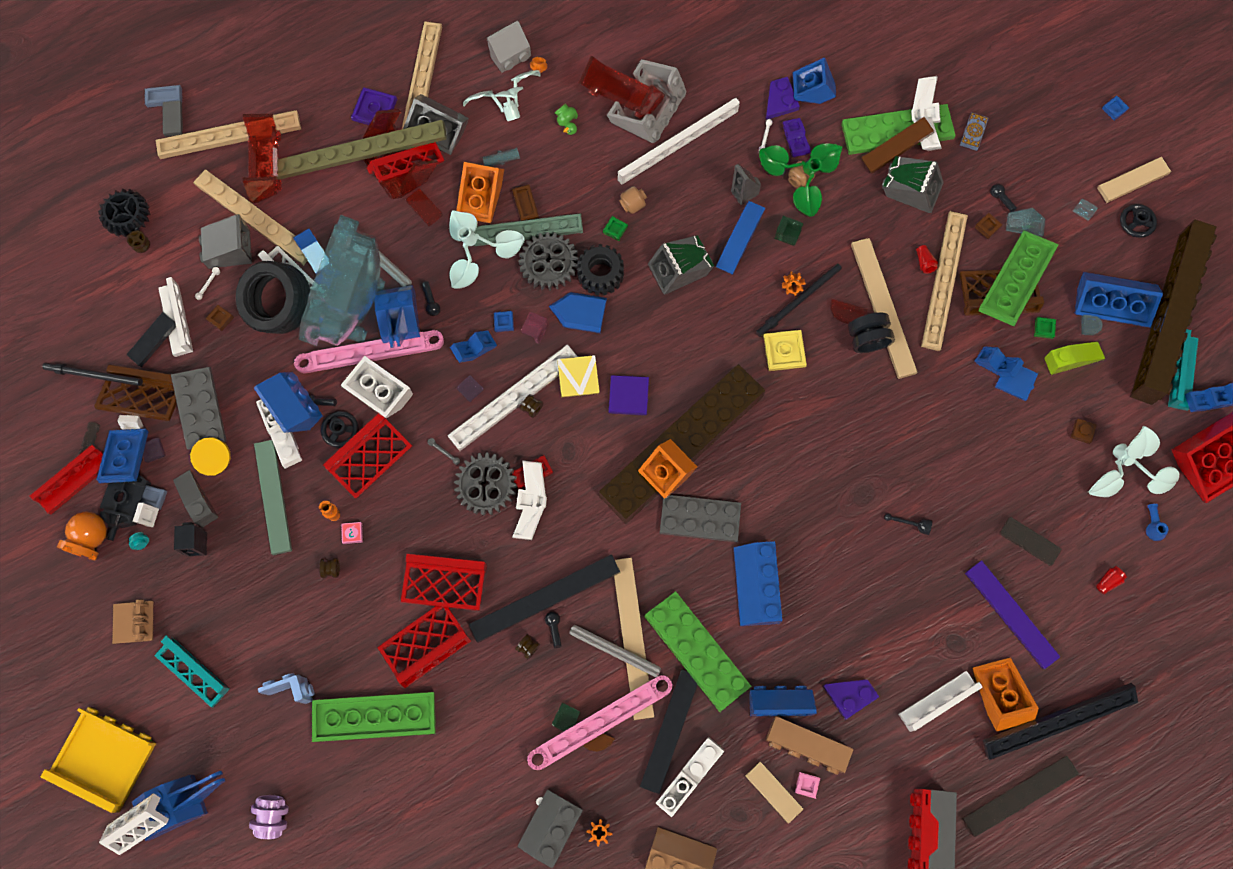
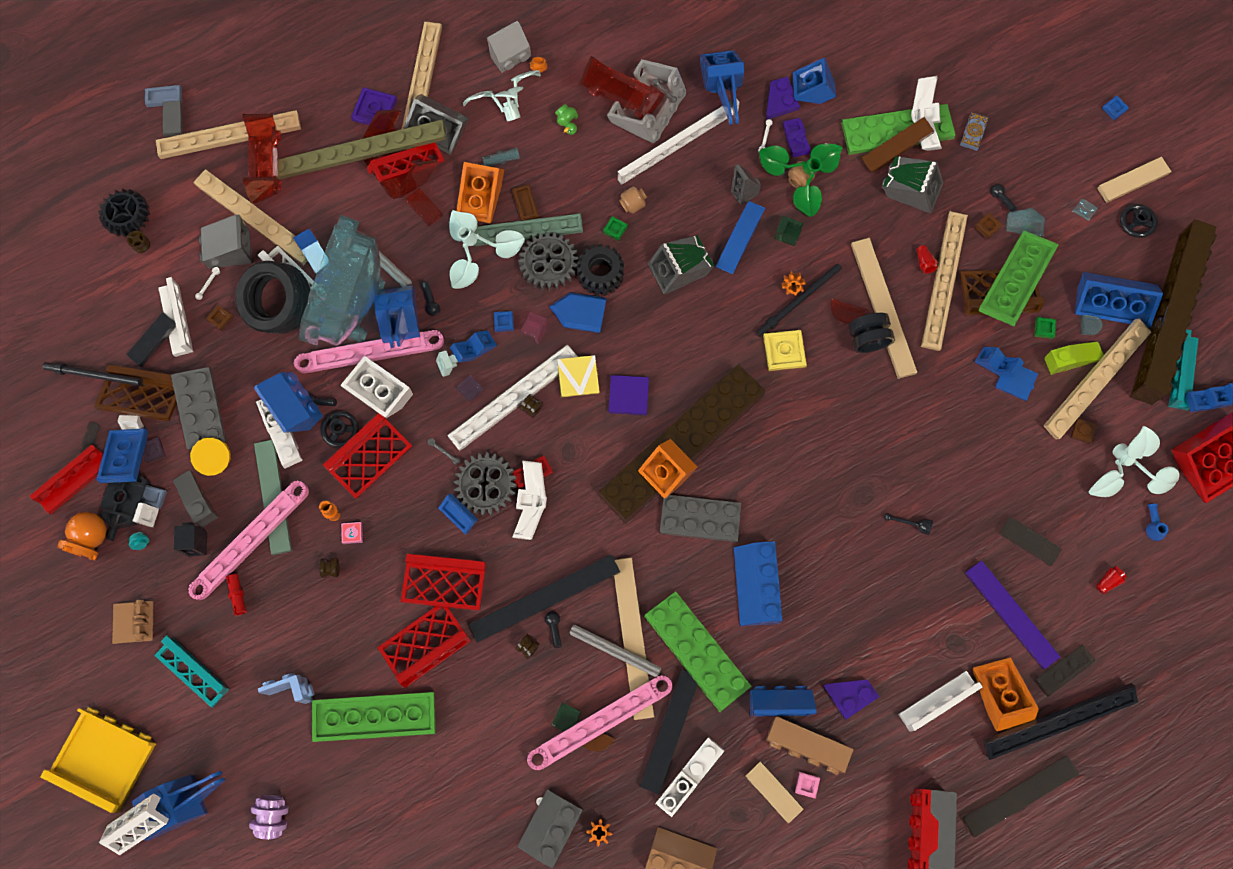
(236, 594): none -> red pin
(248, 540): none -> bright pink plate
(446, 363): none -> light aqua tile
(458, 513): none -> blue tile
(723, 72): none -> blue slope
(1064, 670): none -> clear smoke tile
(1097, 379): none -> tan plate

